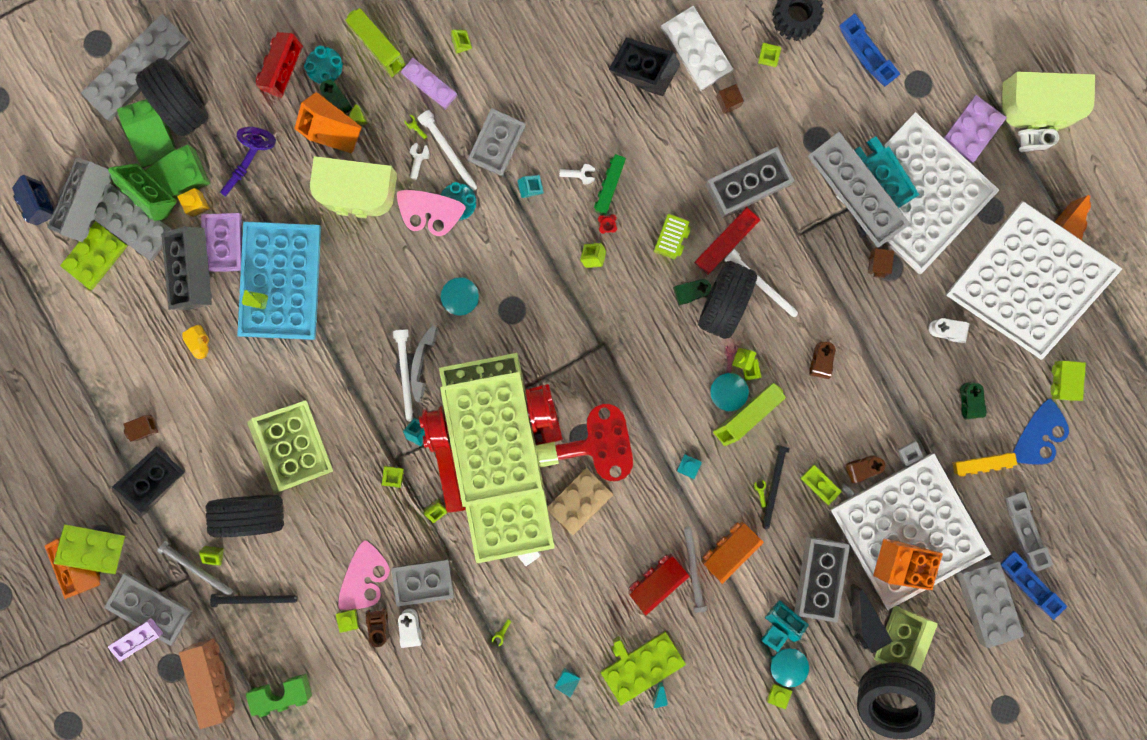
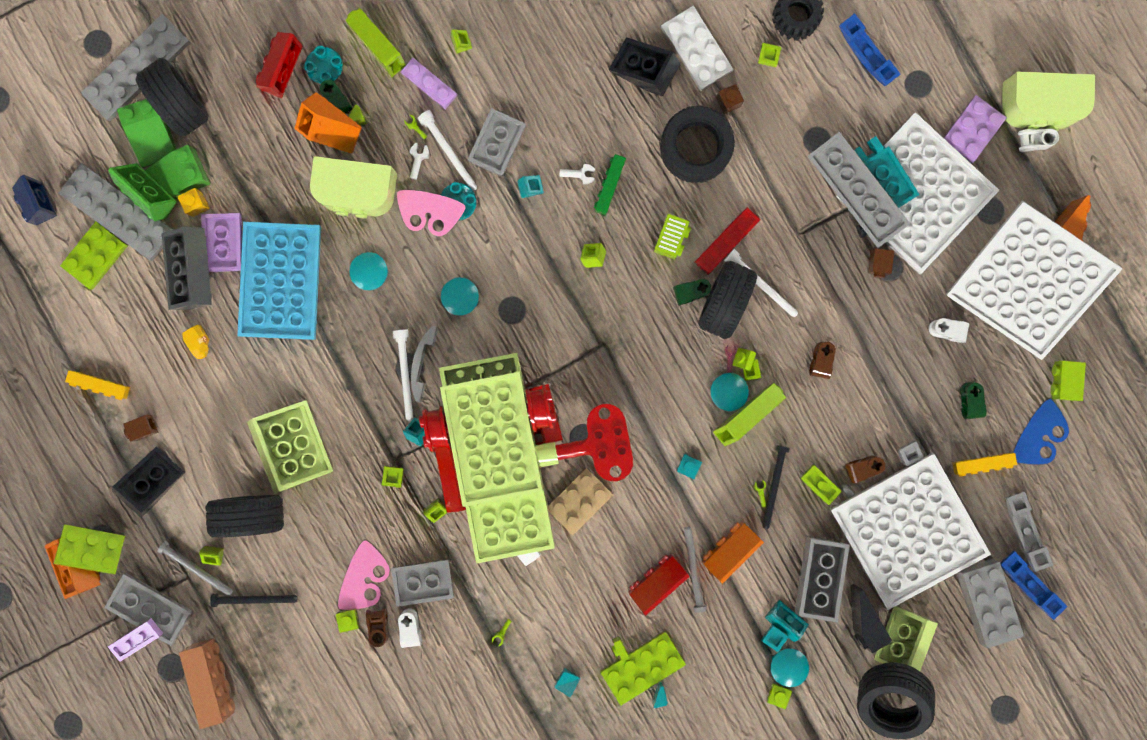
(79, 199): light grey slope -> none
(97, 385): none -> yellow piece
(254, 299): lime slope -> none
(255, 143): dark purple dish -> none
(262, 700): bright green arch -> none
(368, 271): none -> teal dish
(612, 225): red plate -> none
(707, 119): none -> black tyre
(749, 182): light grey brick -> none
(907, 565): orange slope -> none

